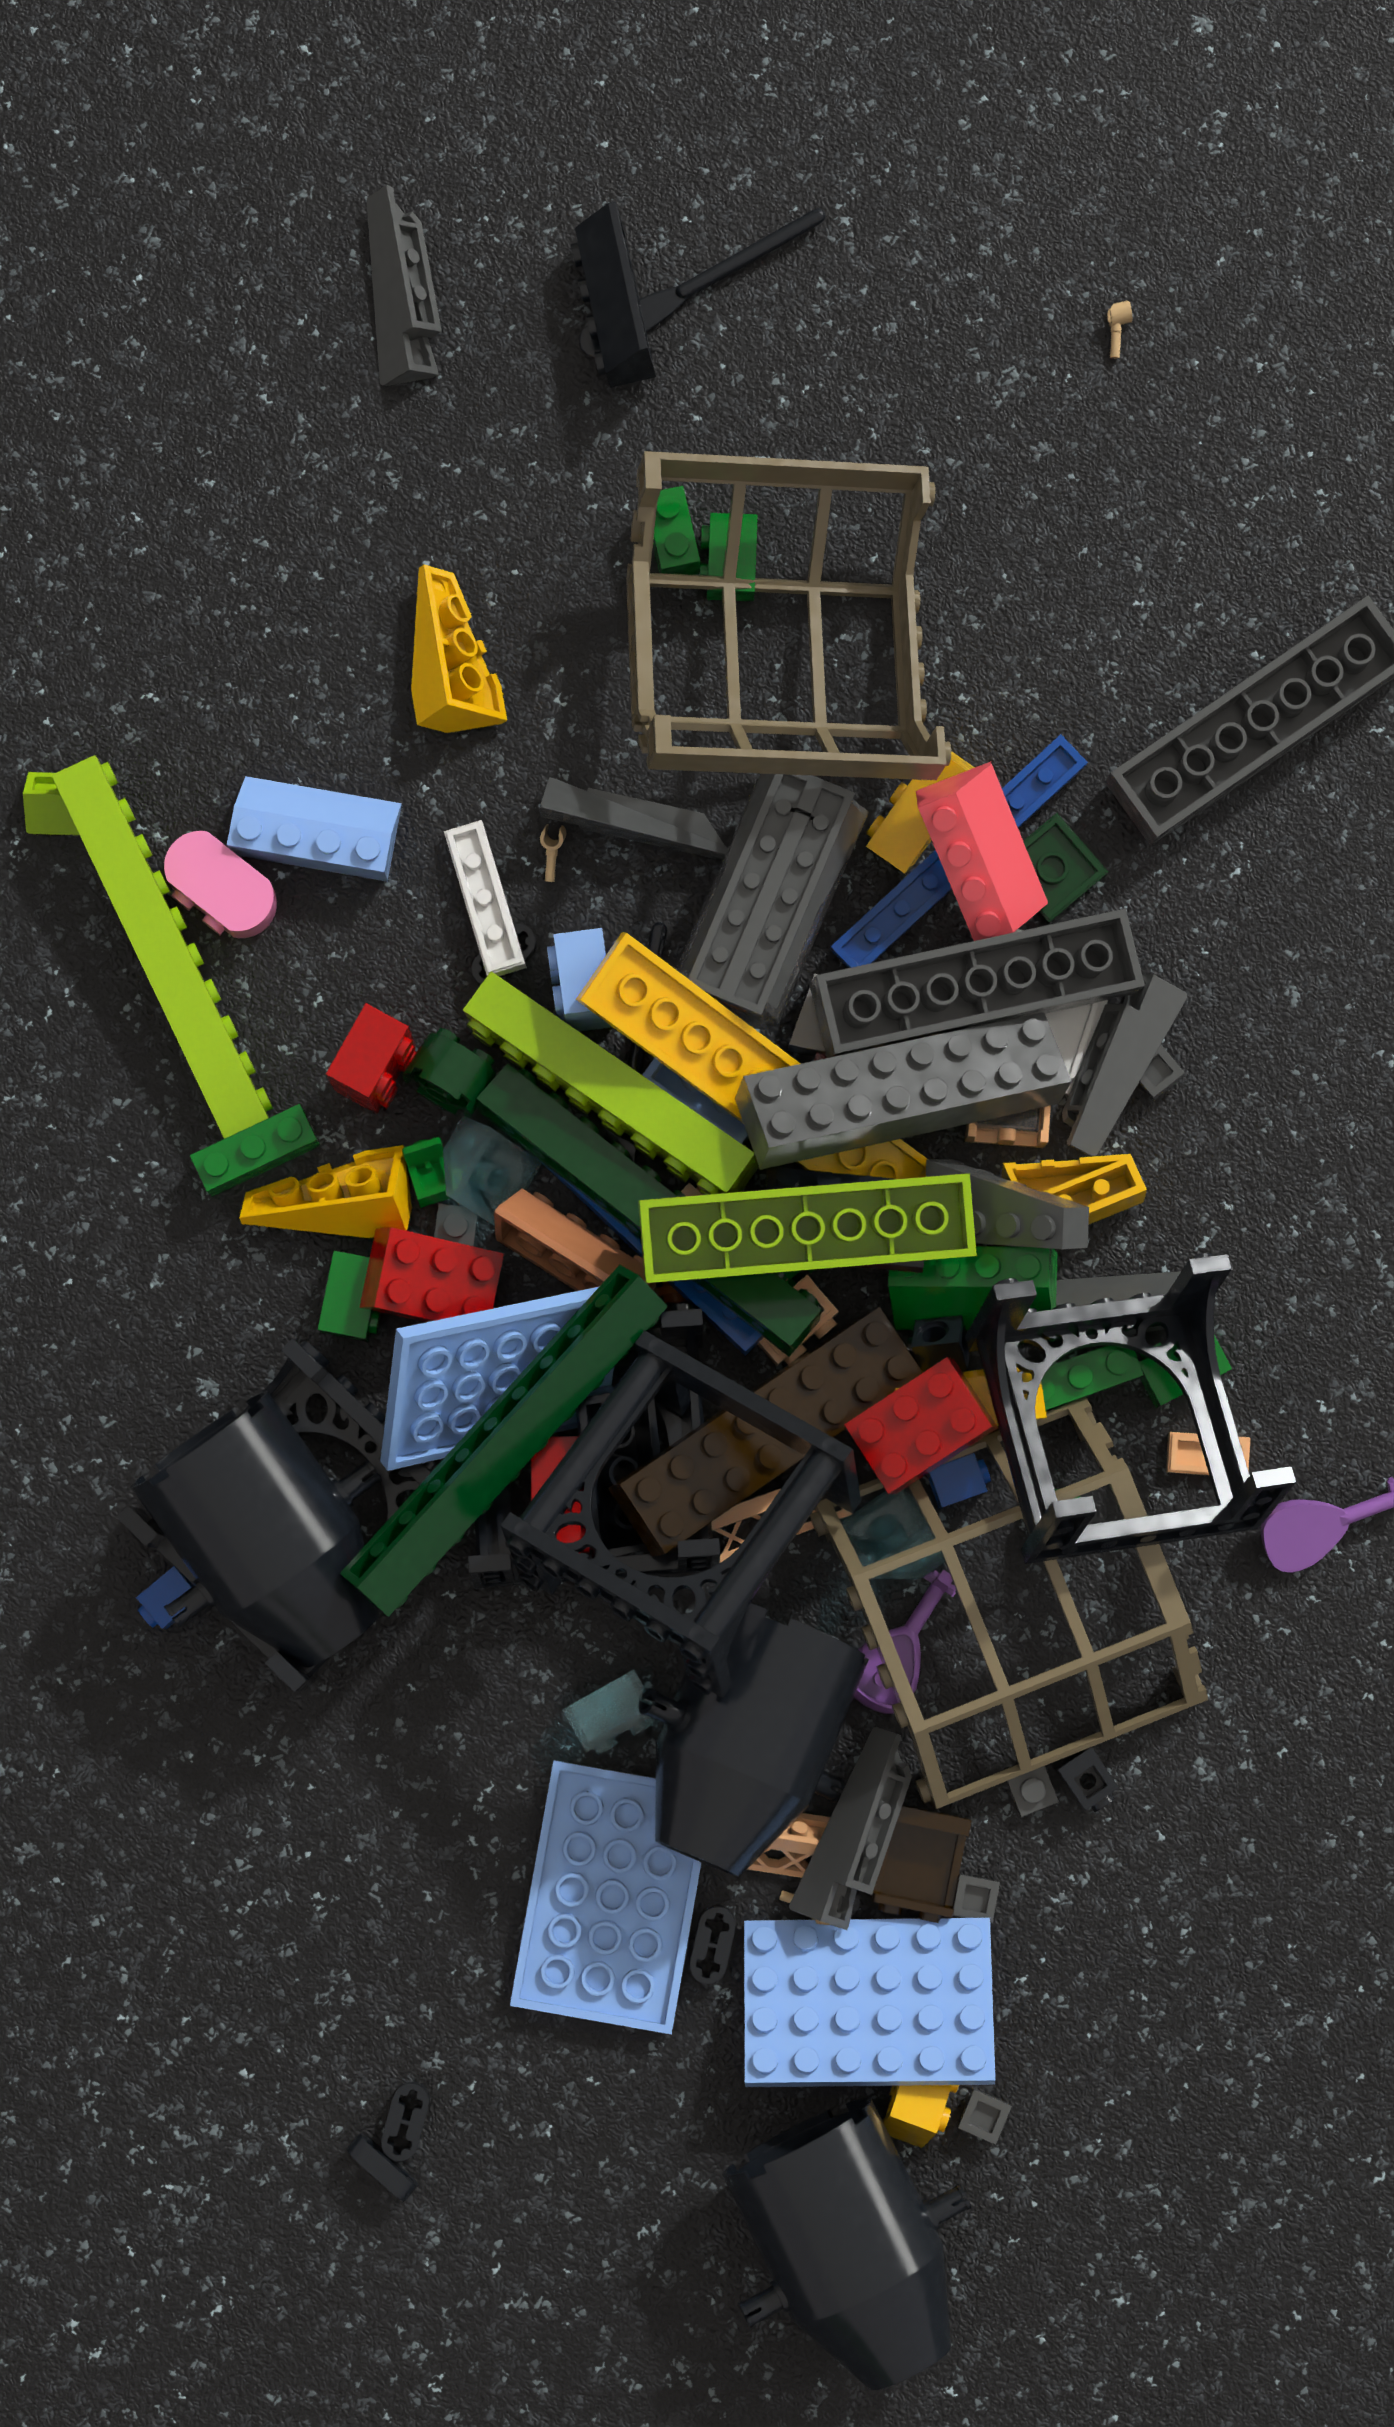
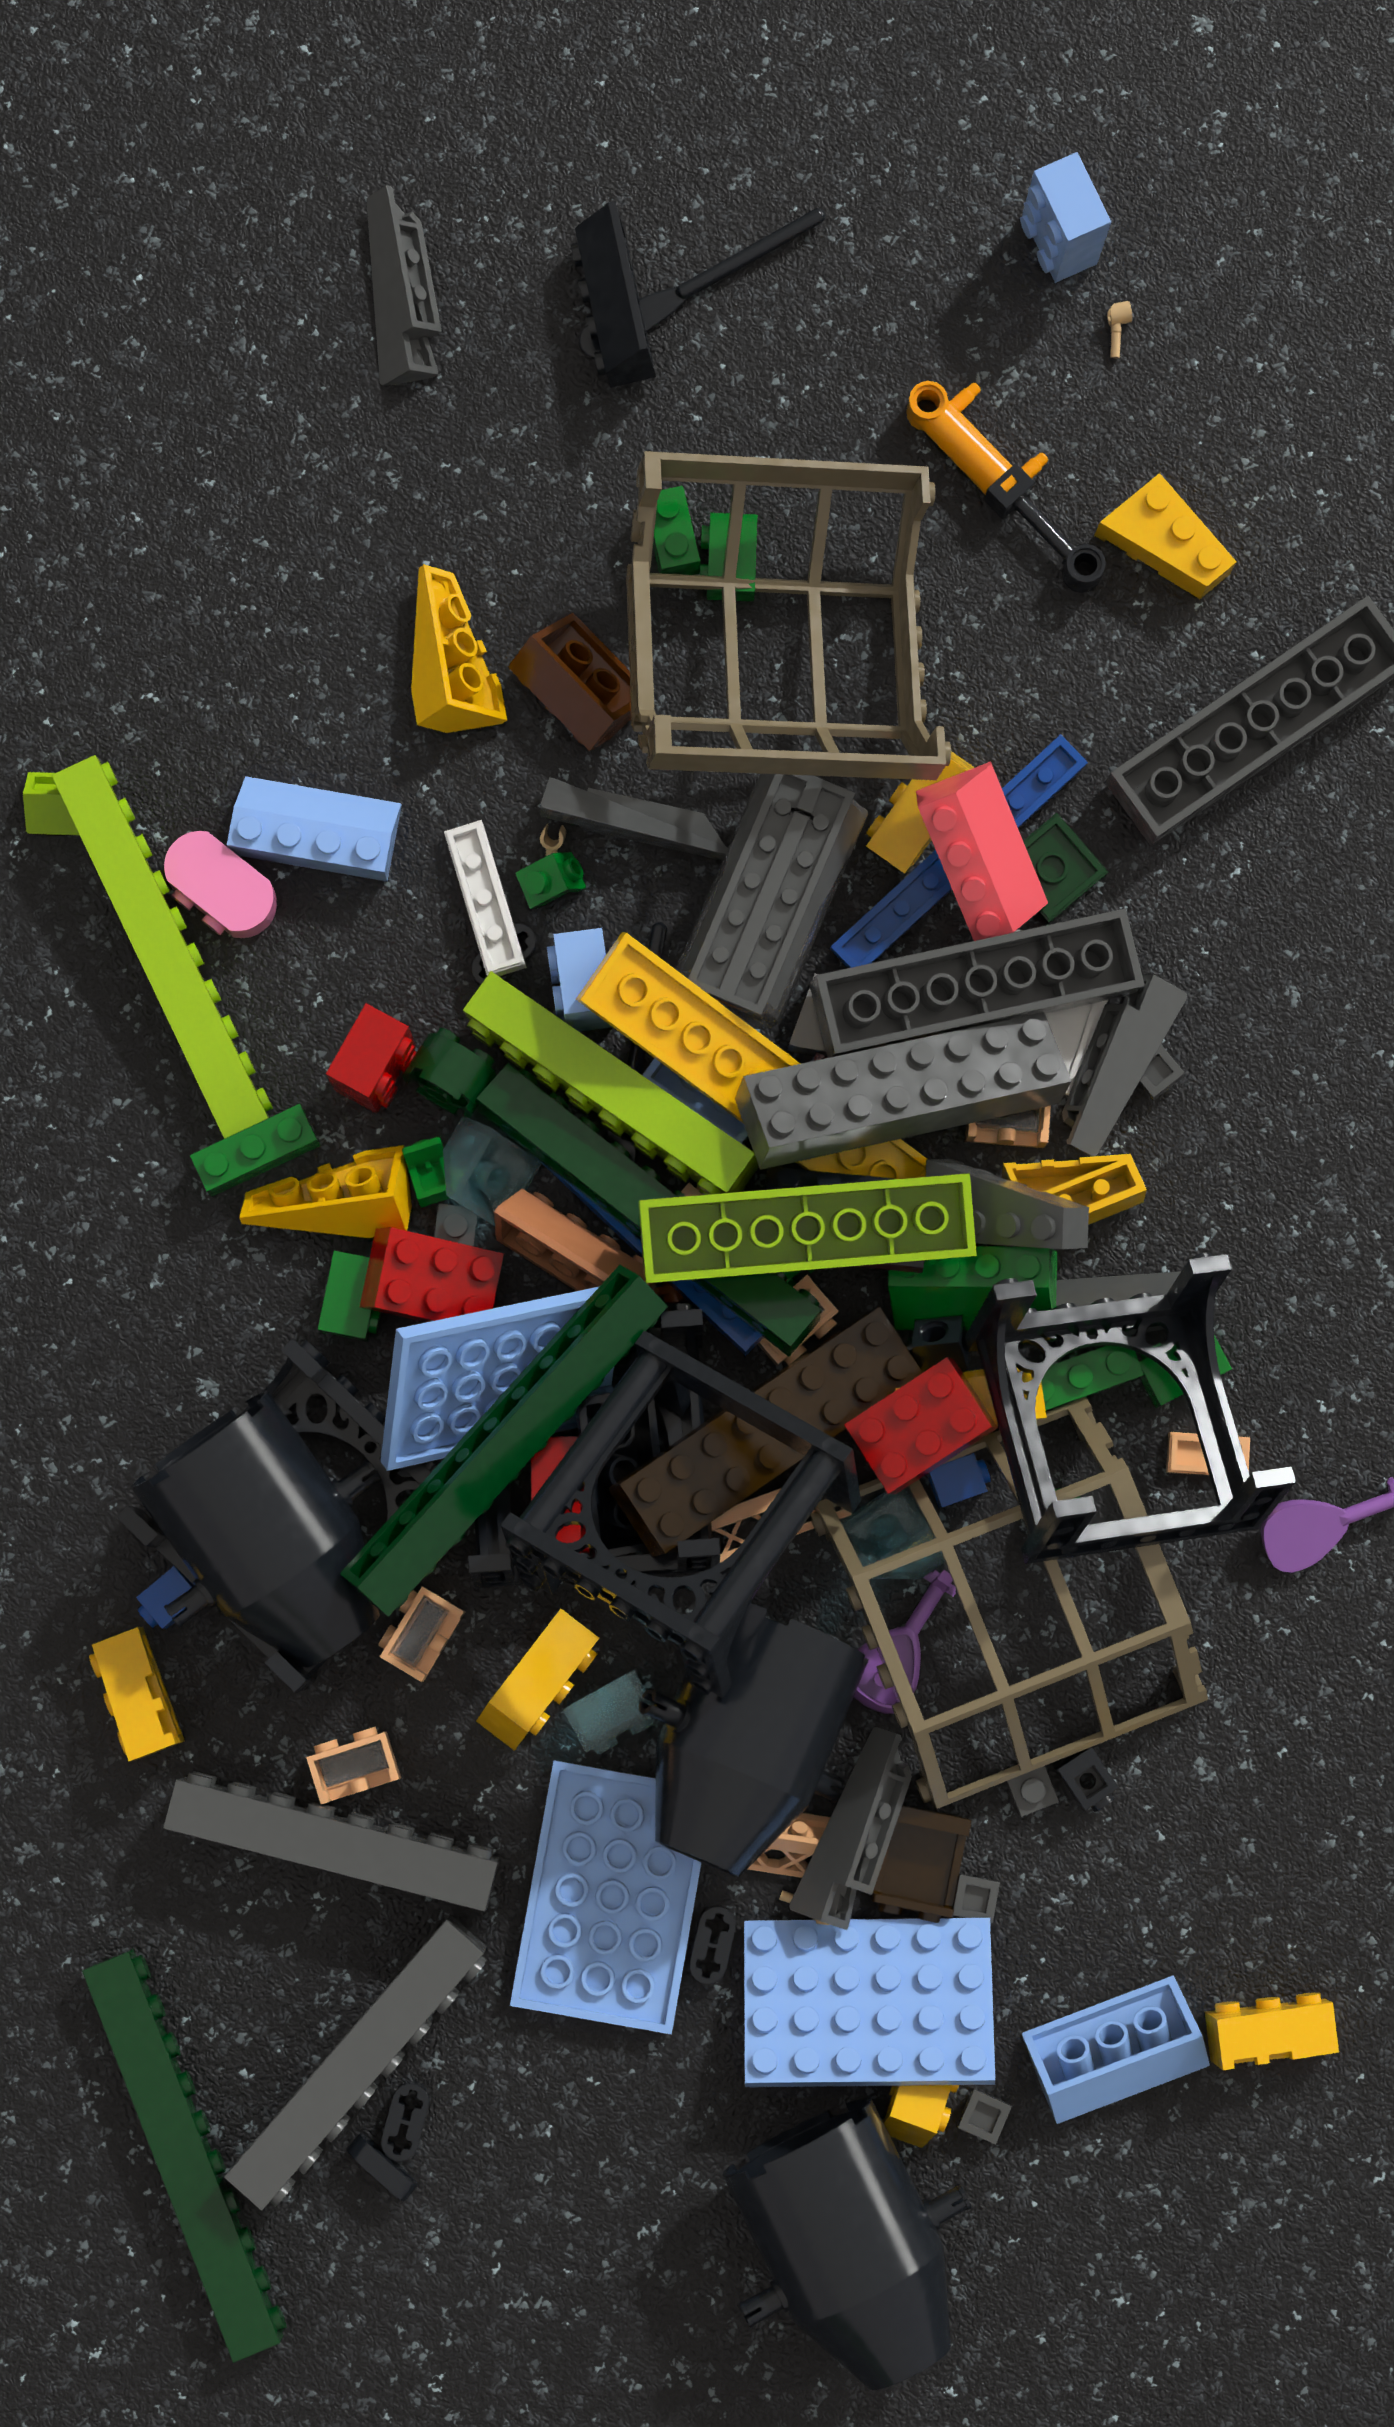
(136, 1694): none -> yellow wedge
(184, 2155): none -> dark green brick
(332, 1842): none -> dark grey brick
(353, 1766): none -> window
(358, 2059): none -> dark grey brick
(421, 1633): none -> window
(539, 1680): none -> yellow wedge
(550, 878): none -> green bracket
(576, 680): none -> reddish brown slope
(1003, 484): none -> piece
(1065, 218): none -> light blue brick
(1116, 2049): none -> light blue slope
(1168, 537): none -> yellow wedge
(1271, 2030): none -> yellow wedge

